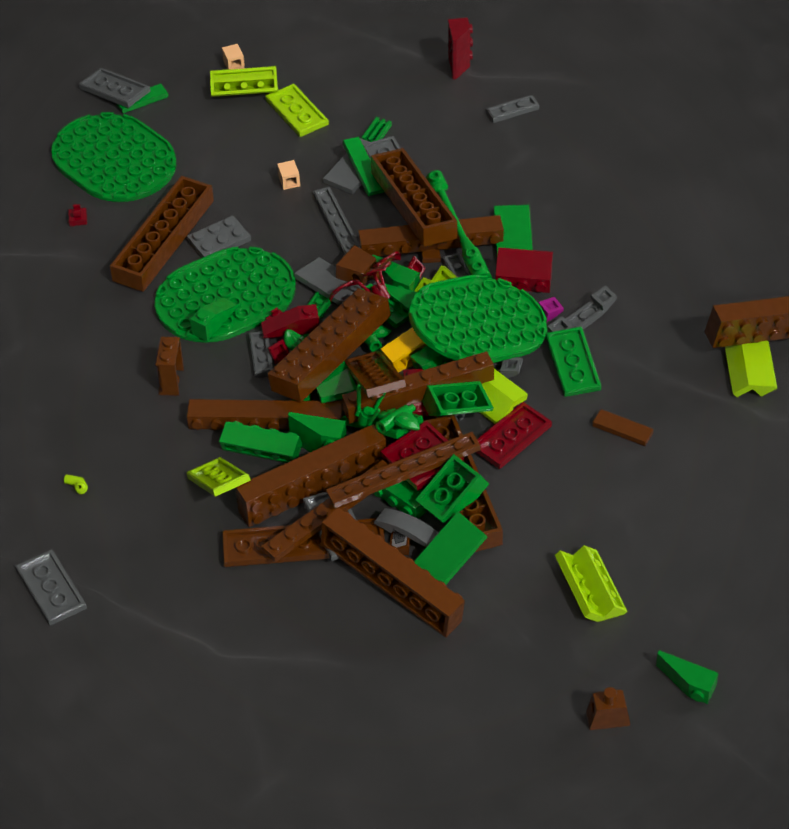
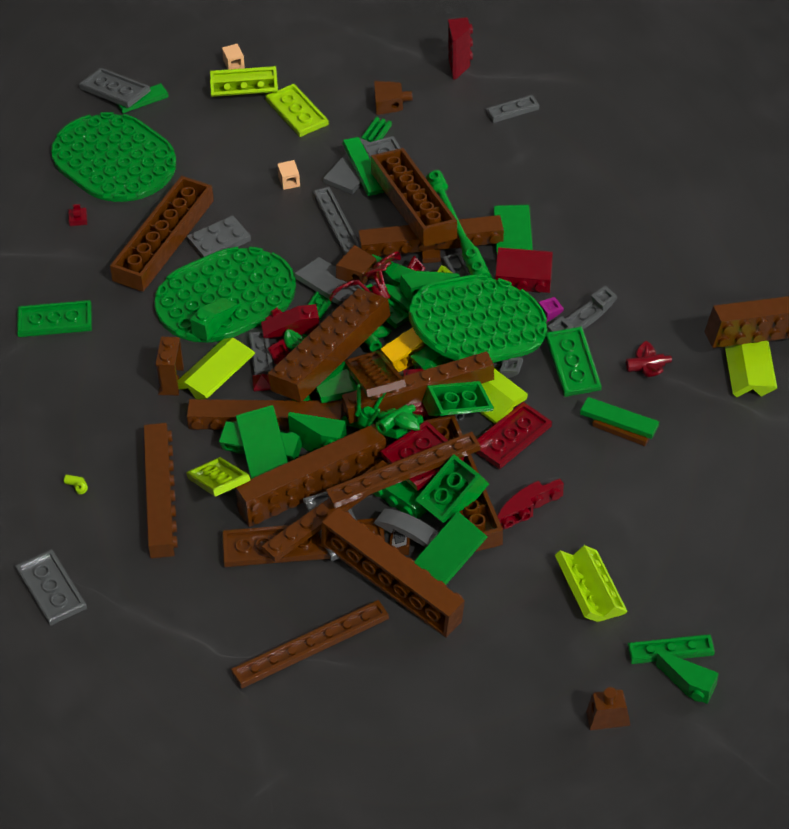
(54, 318): none -> green tile
(159, 491): none -> reddish brown brick
(215, 368): none -> lime slope
(261, 382): none -> dark red slope
(261, 440): none -> green tile
(309, 644): none -> reddish brown plate
(390, 97): none -> reddish brown torso
(413, 281): none -> green slope
(533, 496): none -> dark red slope
(619, 417): none -> green tile
(647, 360): none -> dark red plant
(680, 647): none -> green tile

